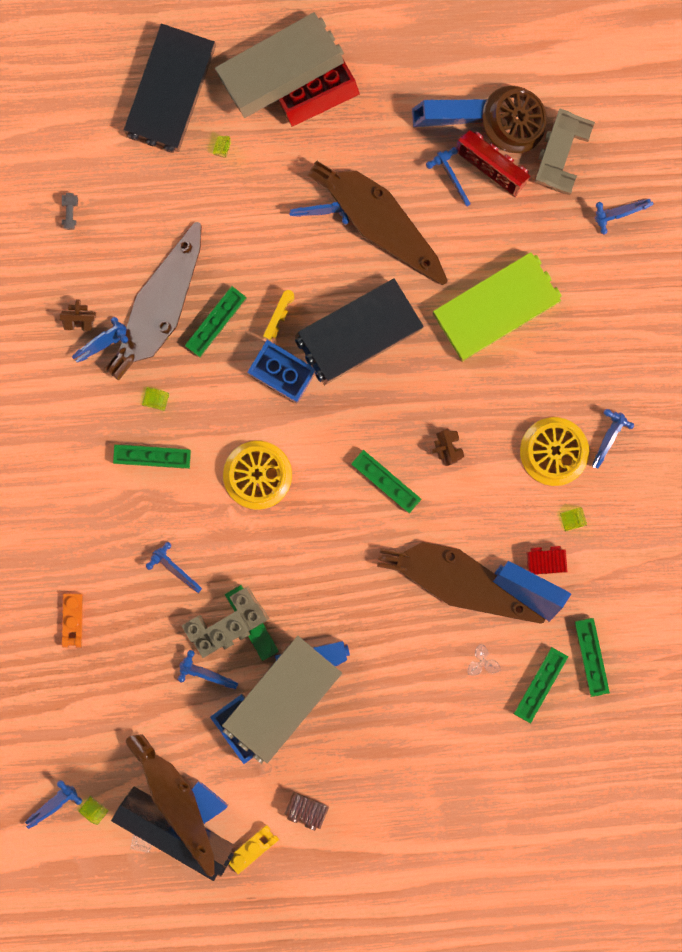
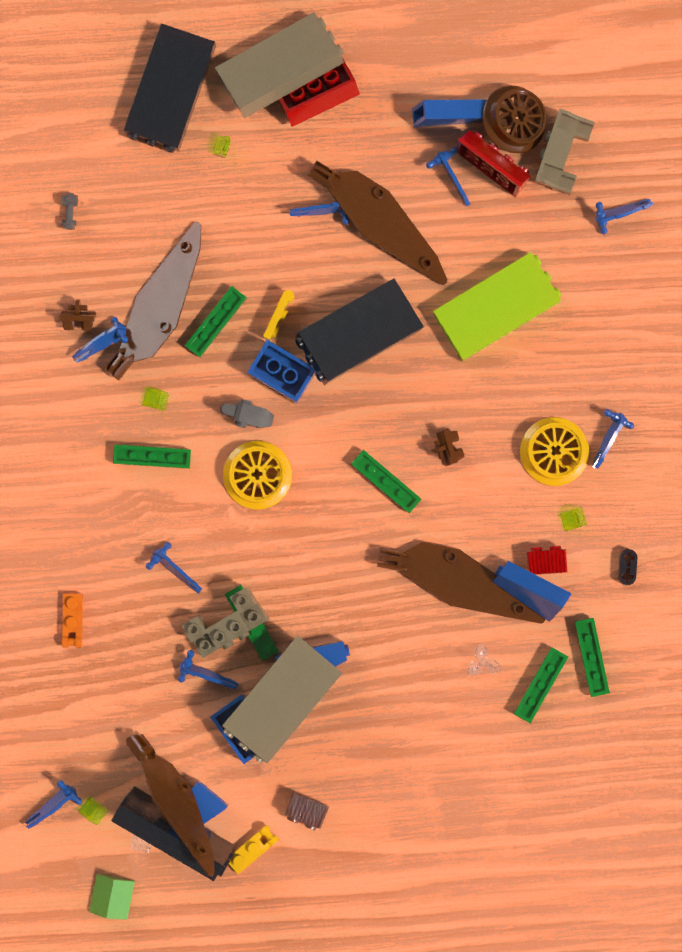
(111, 897): none -> bright green slope
(247, 414): none -> dark grey hinge
(623, 565): none -> black beam

